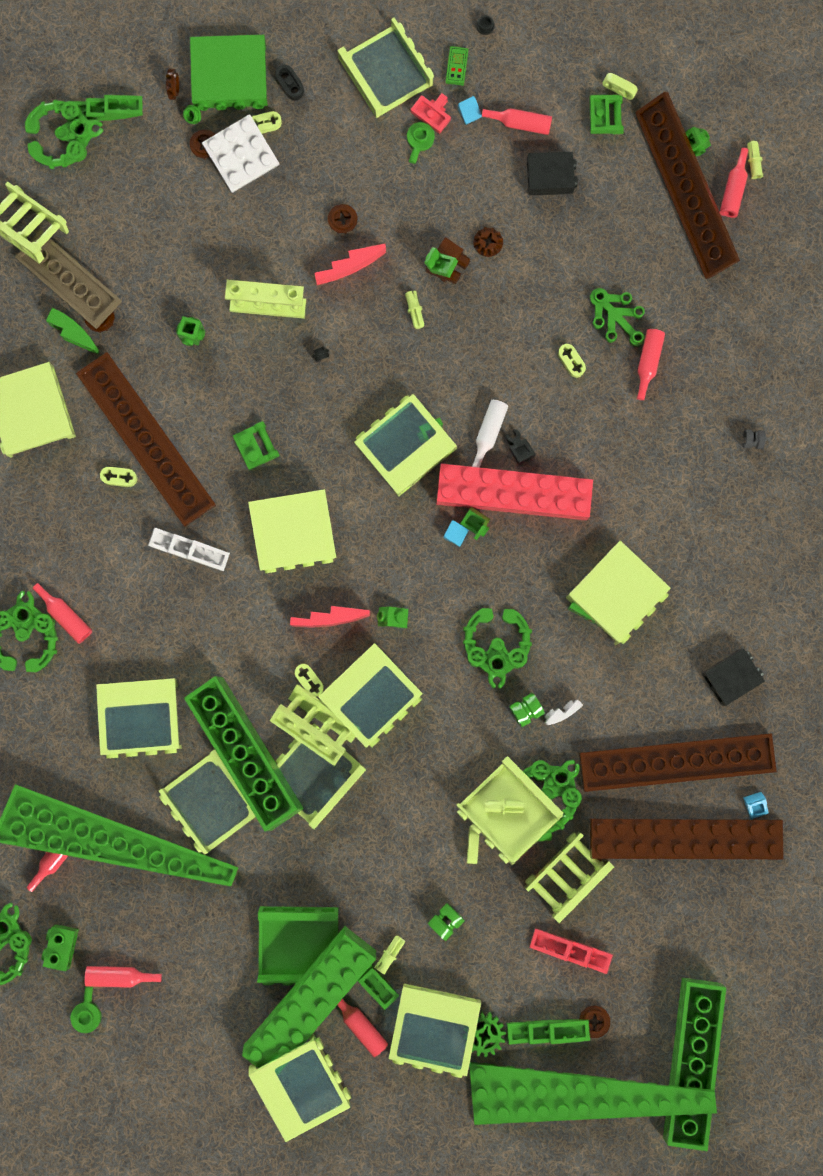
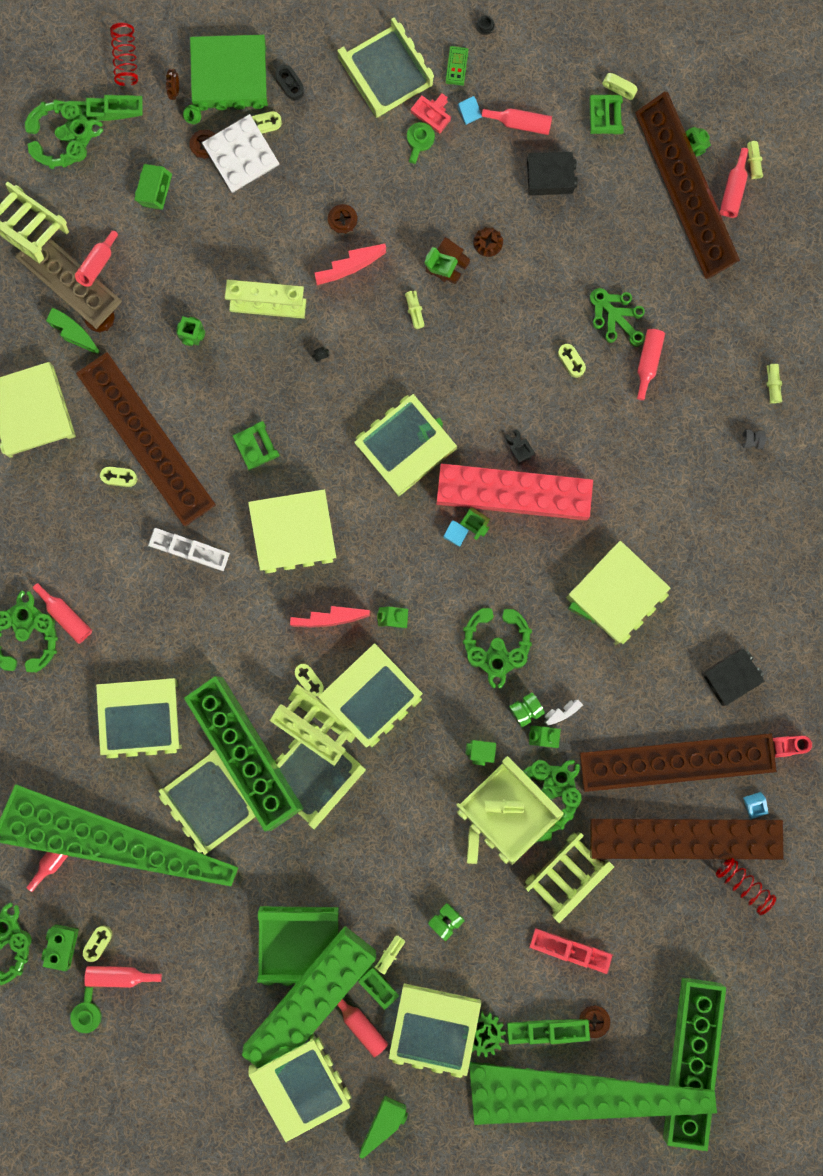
(94, 941): none -> yellowish green beam
(95, 261): none -> coral piece
(114, 26): none -> red piece
(153, 186): none -> bright green brick
(385, 1123): none -> bright green slope
(480, 752): none -> bright green brick
(489, 429): white piece -> none
(544, 736): none -> bright green bracket
(730, 862): none -> red piece
(774, 383): none -> yellowish green pin
(787, 745): none -> coral piece

